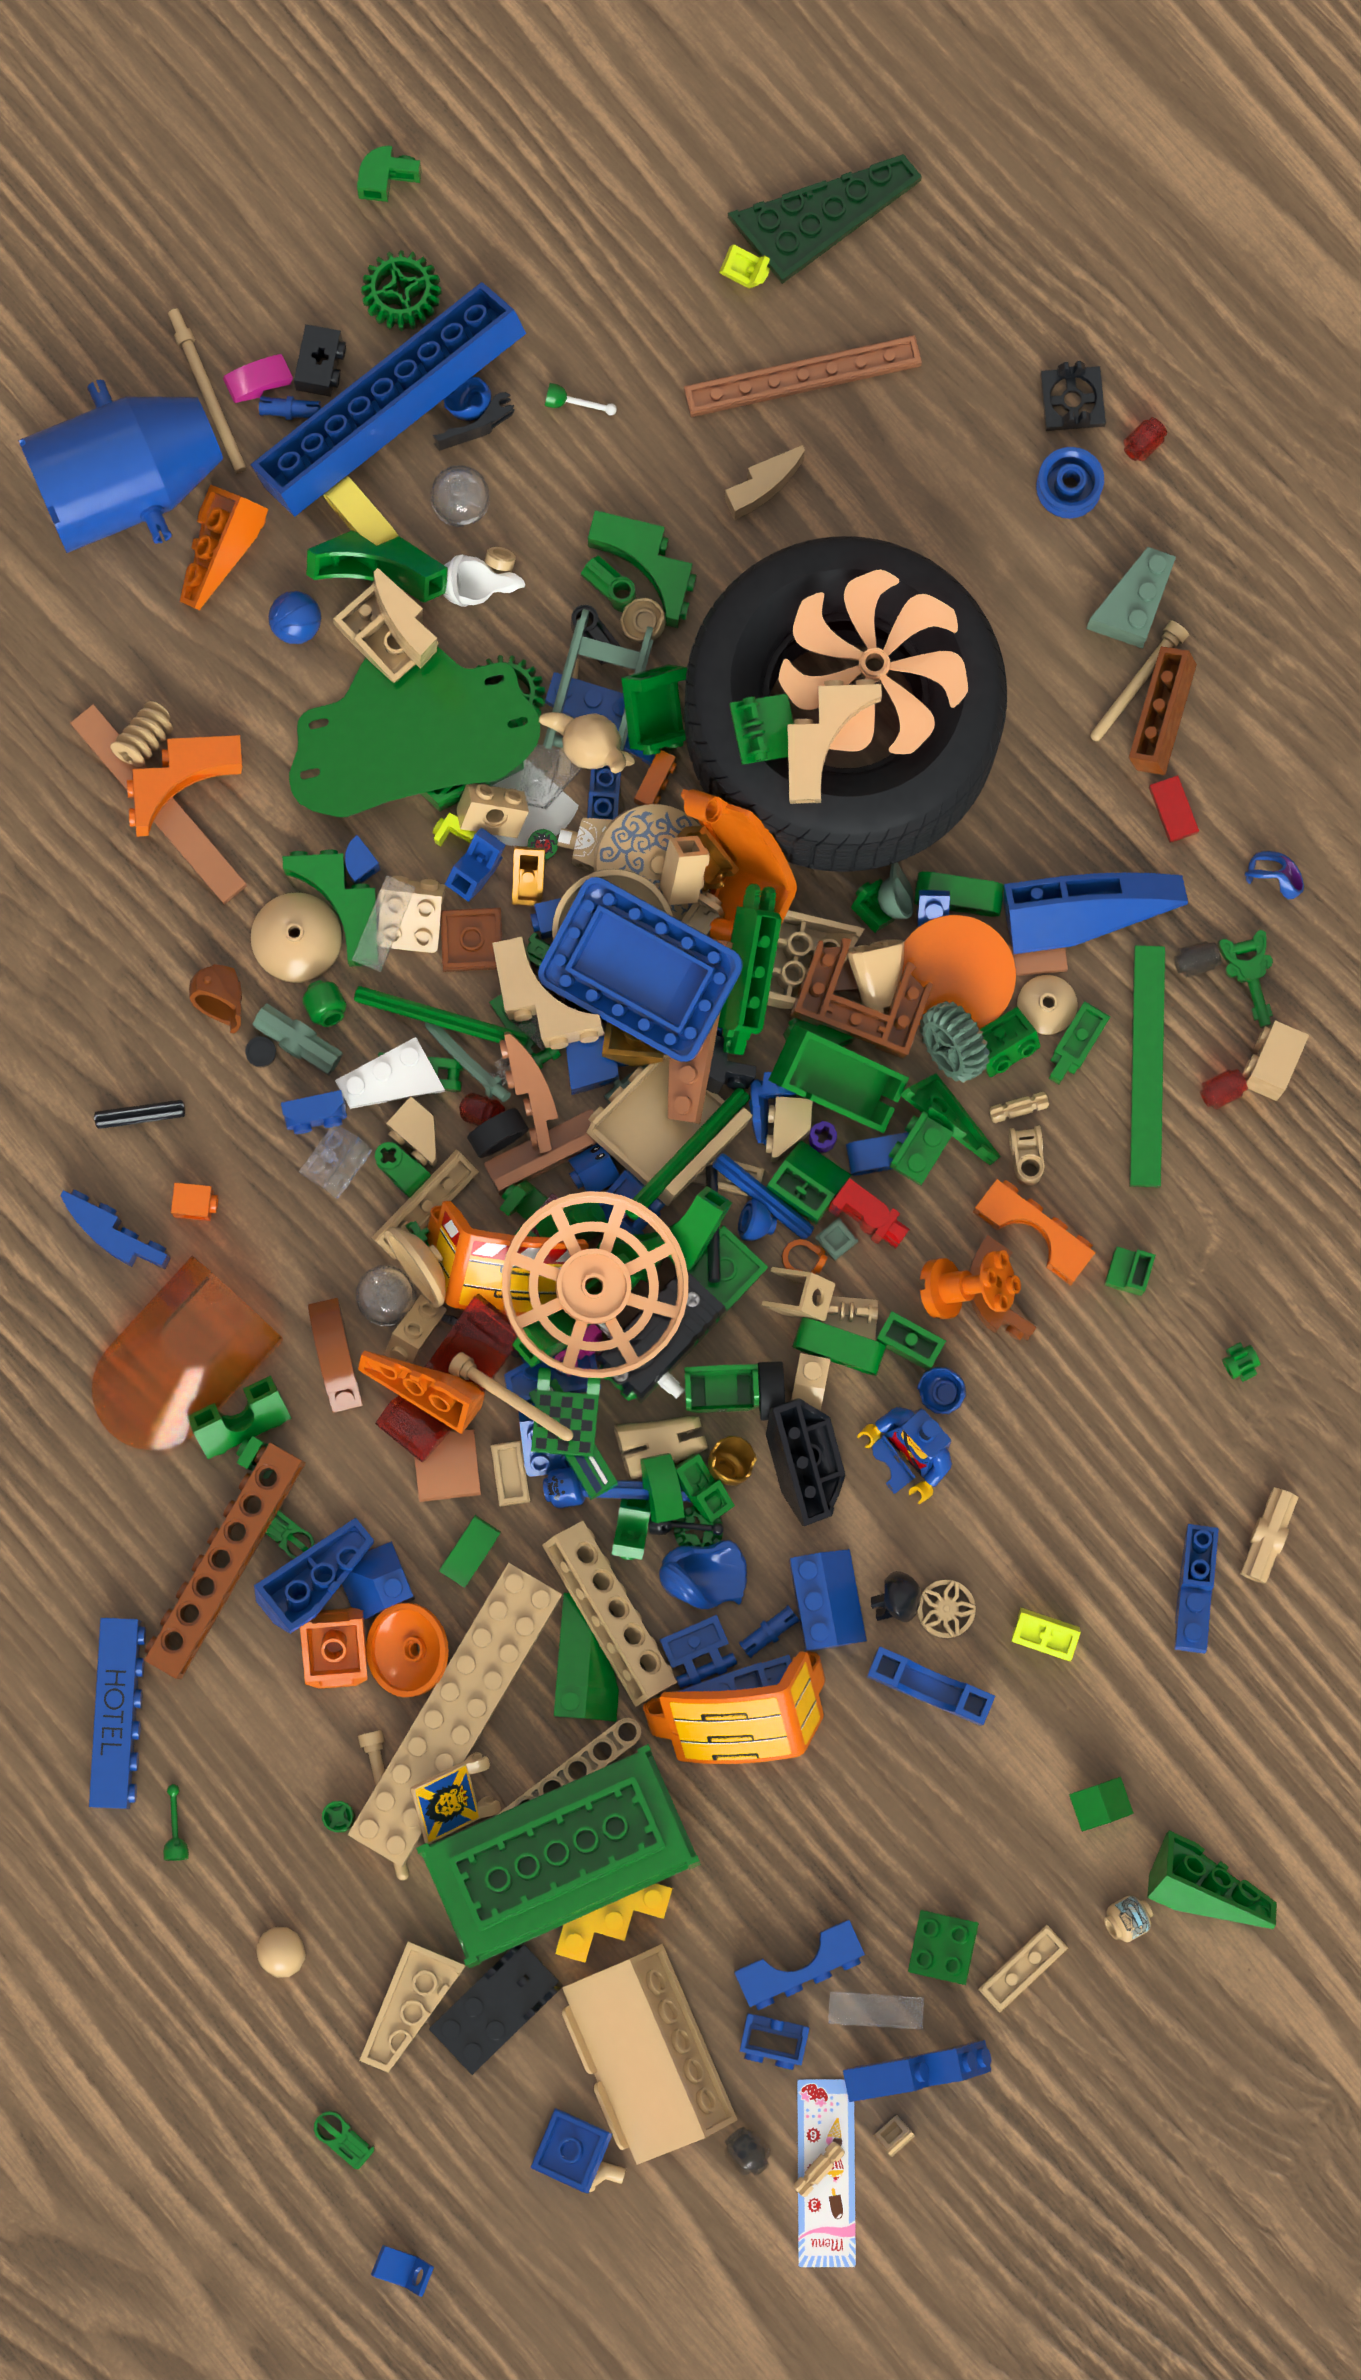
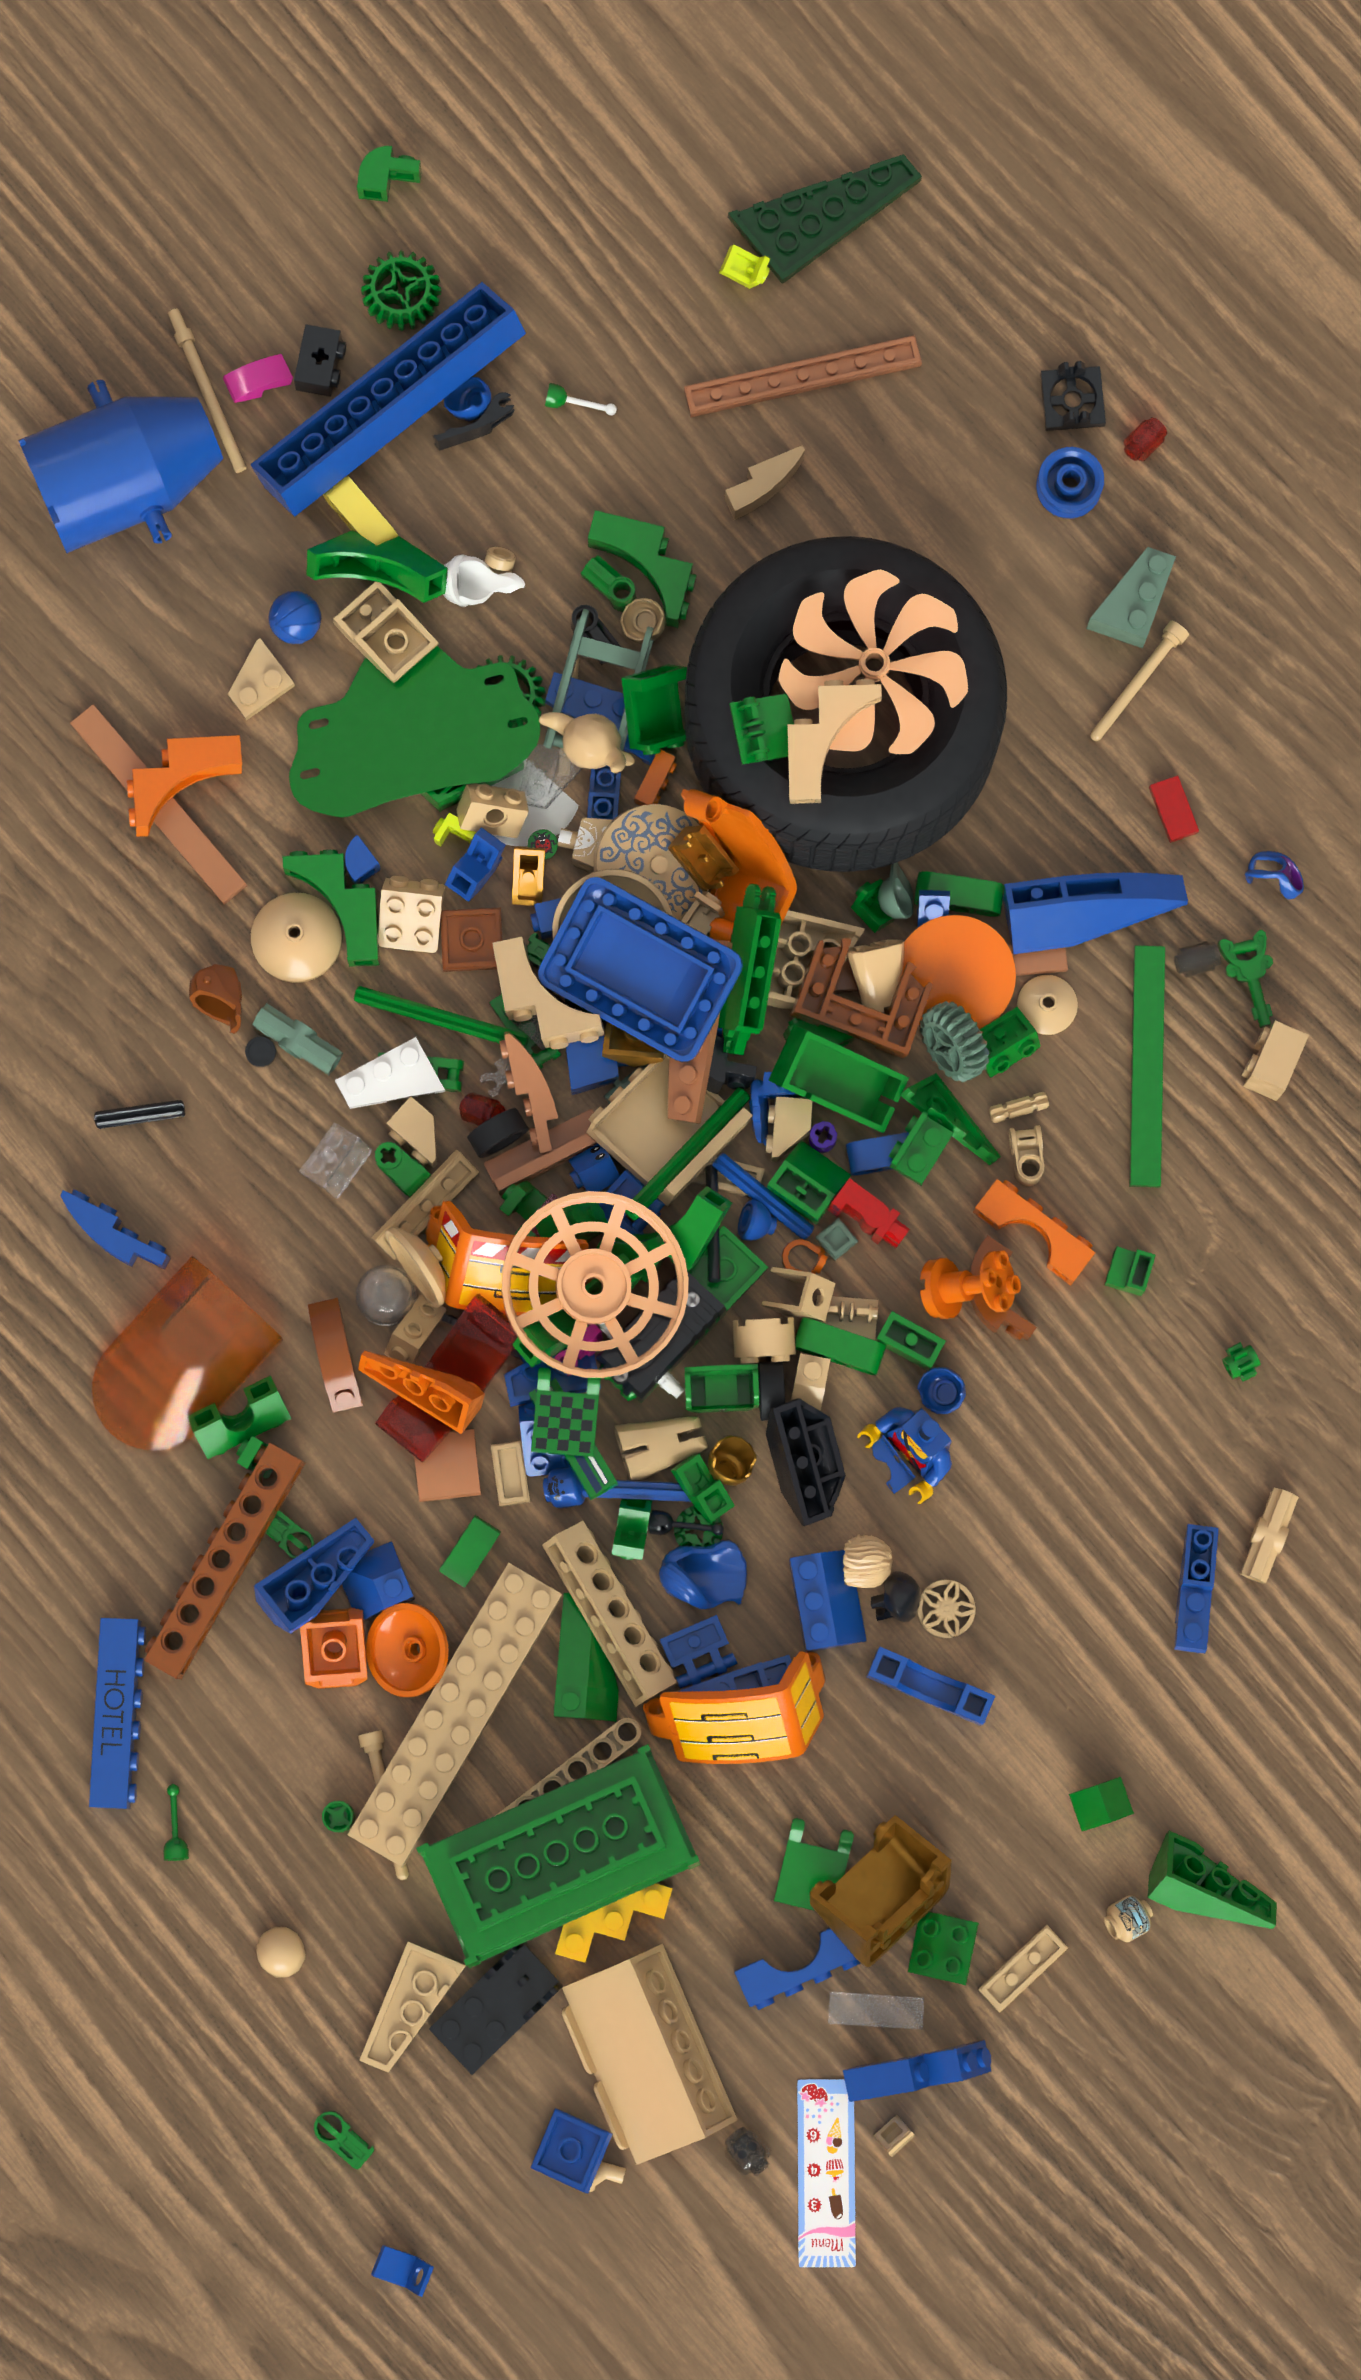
(143, 734): tan piece -> none
(193, 1201): orange brick -> none
(225, 534): orange wedge -> none
(259, 681): none -> tan wing
(288, 407): blue pin -> none
(313, 1111): blue slope -> none
(324, 1003): green head -> none
(383, 924): clear tile -> none
(404, 620): tan slope -> none
(415, 1229): green piece -> none
(449, 1800): flag -> none
(460, 495): clear cylinder -> none
(464, 1367): tan piece -> none
(492, 1085): sand green sword -> none
(664, 1490): green slope -> none
(684, 870): tan brick -> none
(764, 1338): none -> tan brick
(769, 1631): blue pin -> none
(777, 2027): blue window -> none
(808, 1864): none -> green flag
(819, 2169): tan axle -> none
(866, 1562): none -> tan hair
(884, 1891): none -> pearl gold windscreen
(1046, 1634): neon yellow hinge -> none
(1078, 1041): green hinge -> none
(1162, 710): dark orange brick -> none
(1223, 1088): clear red brick -> none

